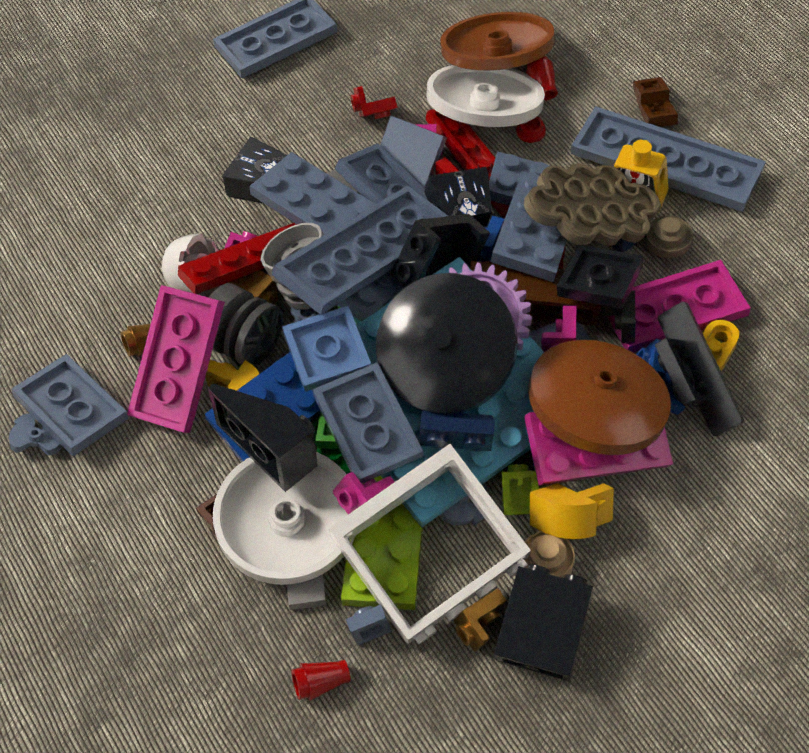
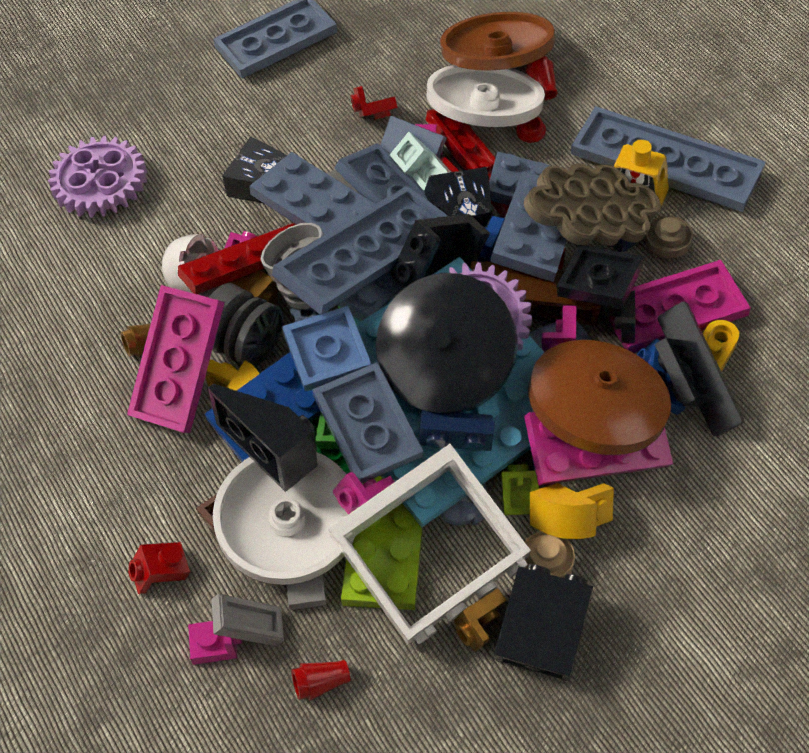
(26, 434): sand blue piece -> none
(69, 404): sand blue plate -> none
(97, 176): none -> lavender gear
(158, 564): none -> red bracket
(207, 646): none -> dark pink bracket
(247, 620): none -> light grey tile
(368, 624): sand blue plate -> none
(417, 160): none -> light aqua slope
(654, 102): reddish brown slope -> none

